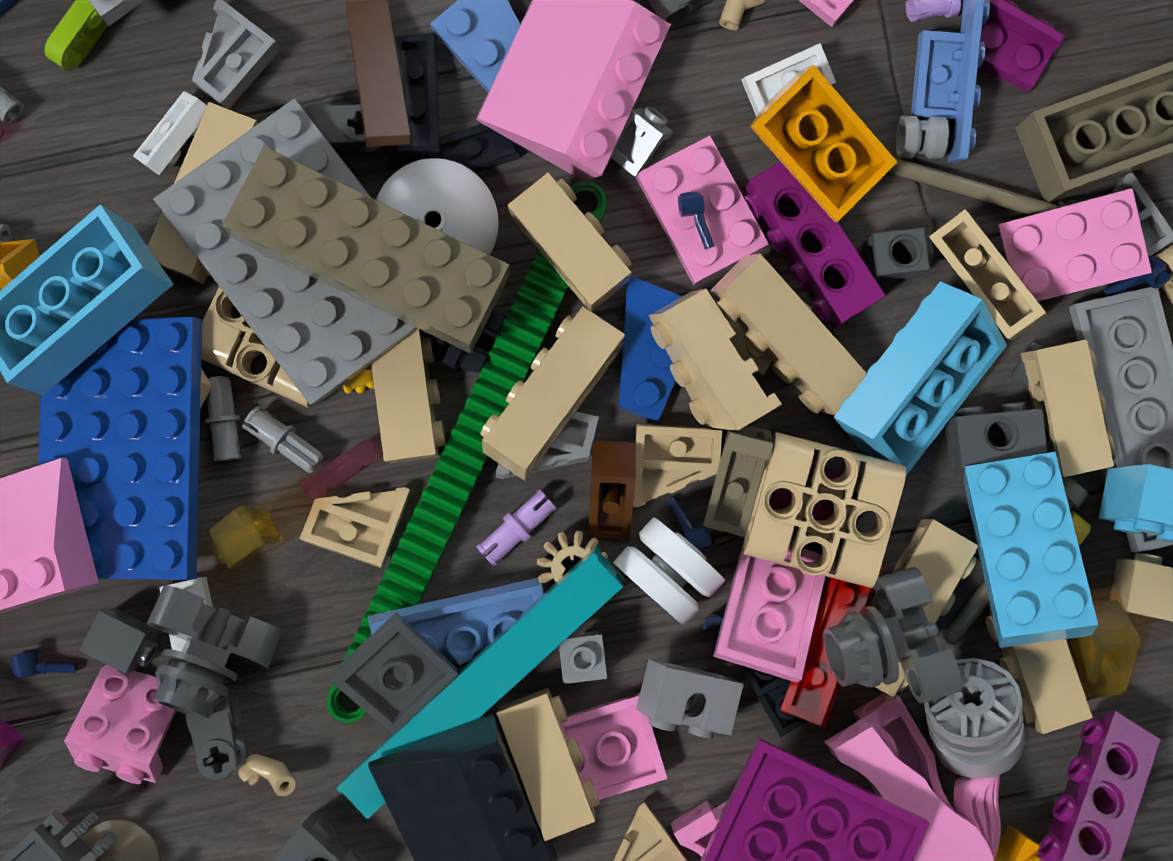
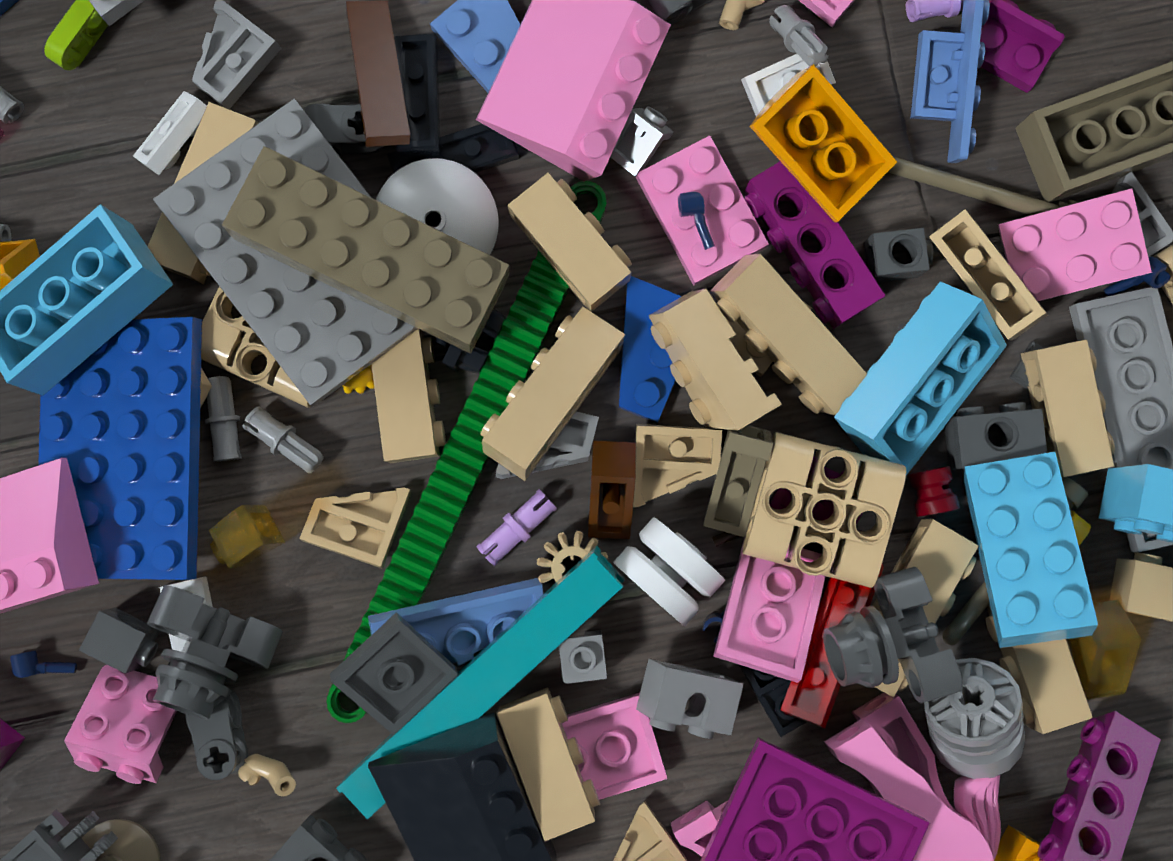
(340, 469): clear pink axle -> none
(696, 536): dark blue hand -> none
(799, 36): none -> light grey axle
(922, 137): light grey wheel -> none
(933, 491): none -> dark red wheel

